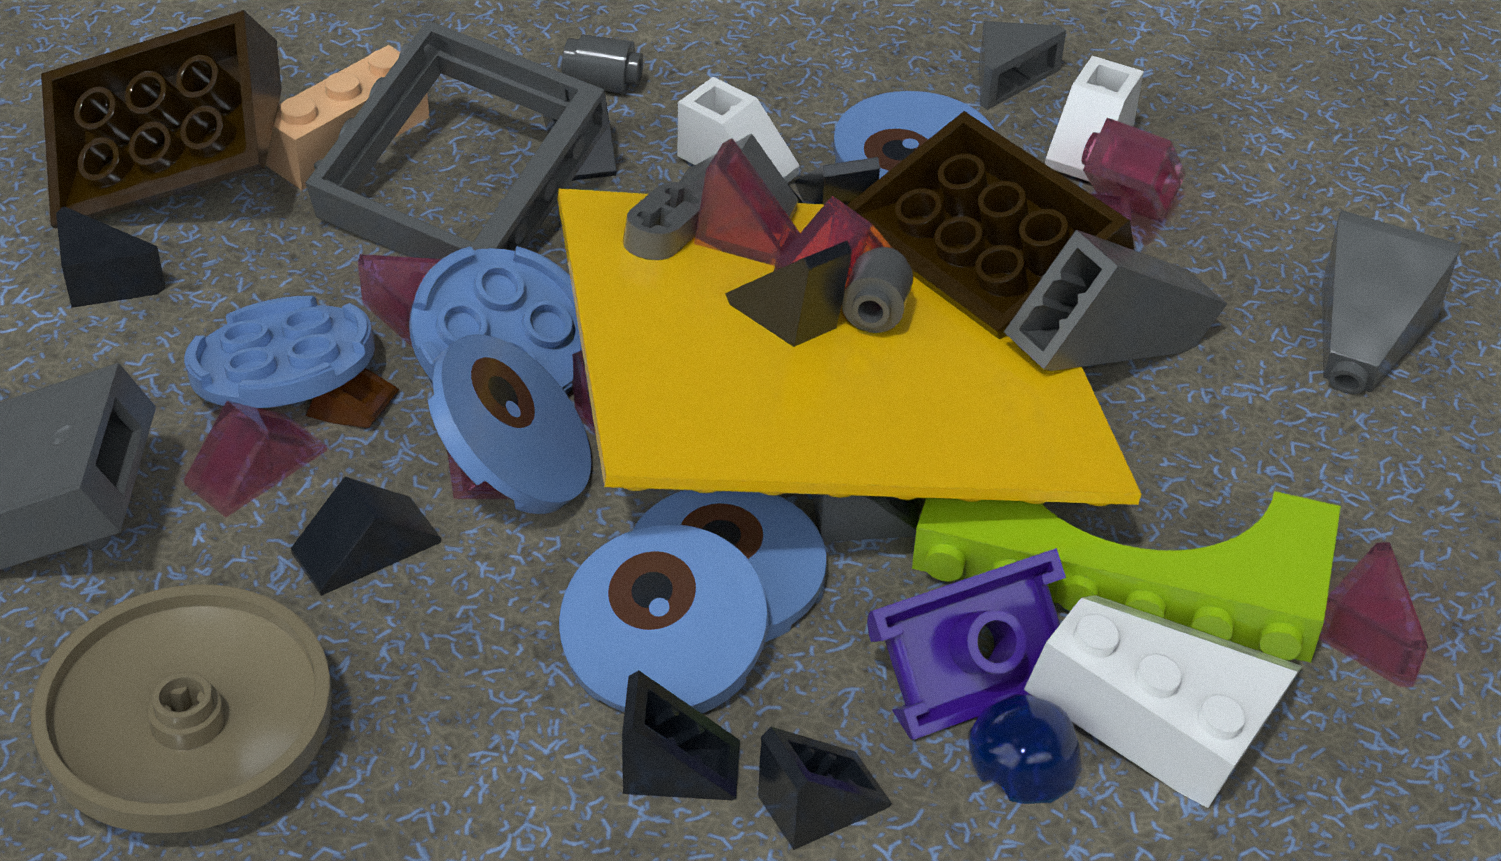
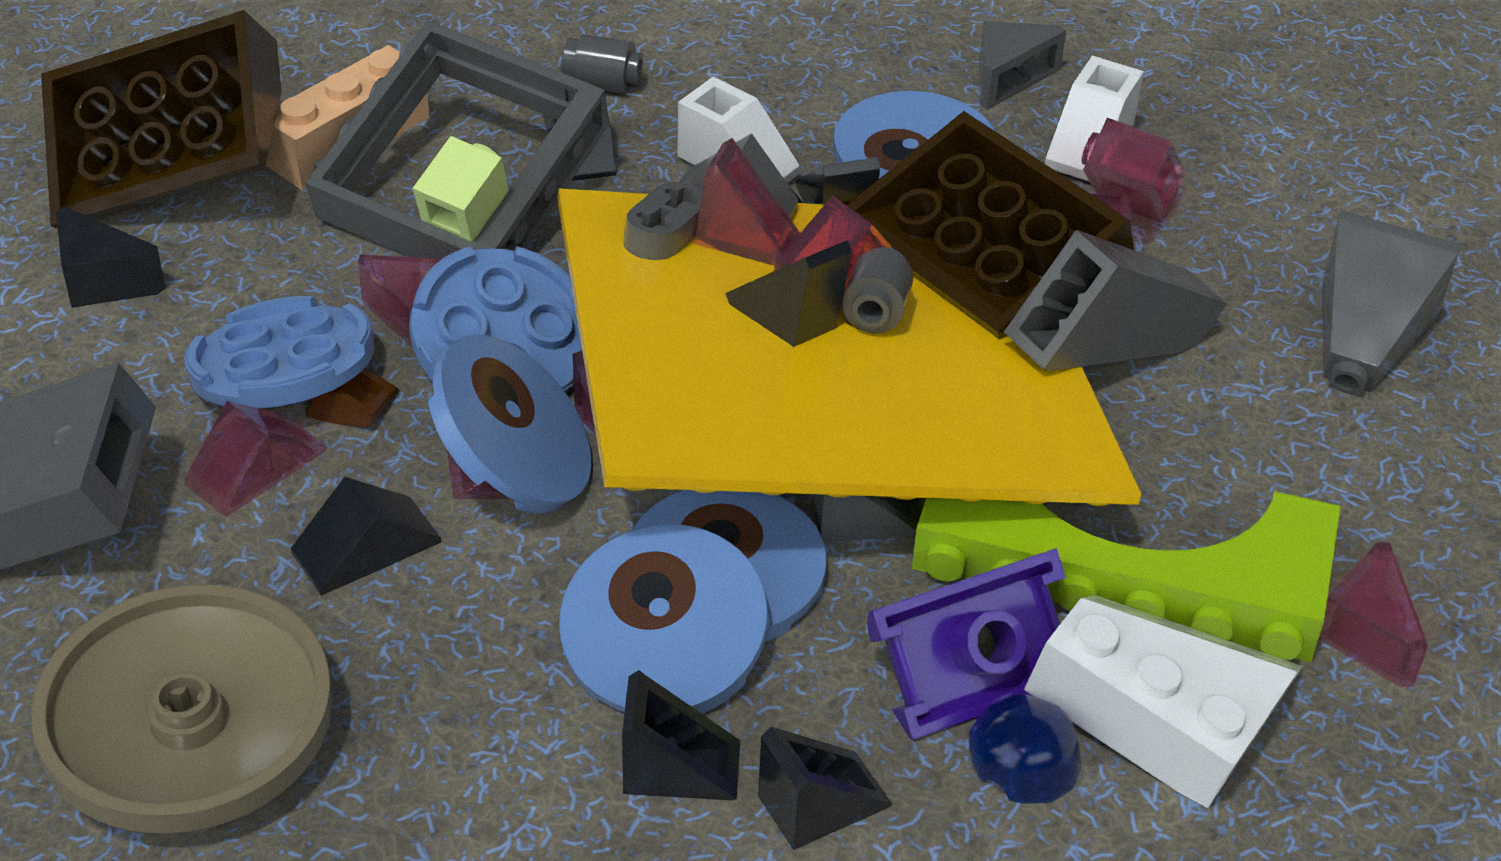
(461, 188): none -> yellowish green brick

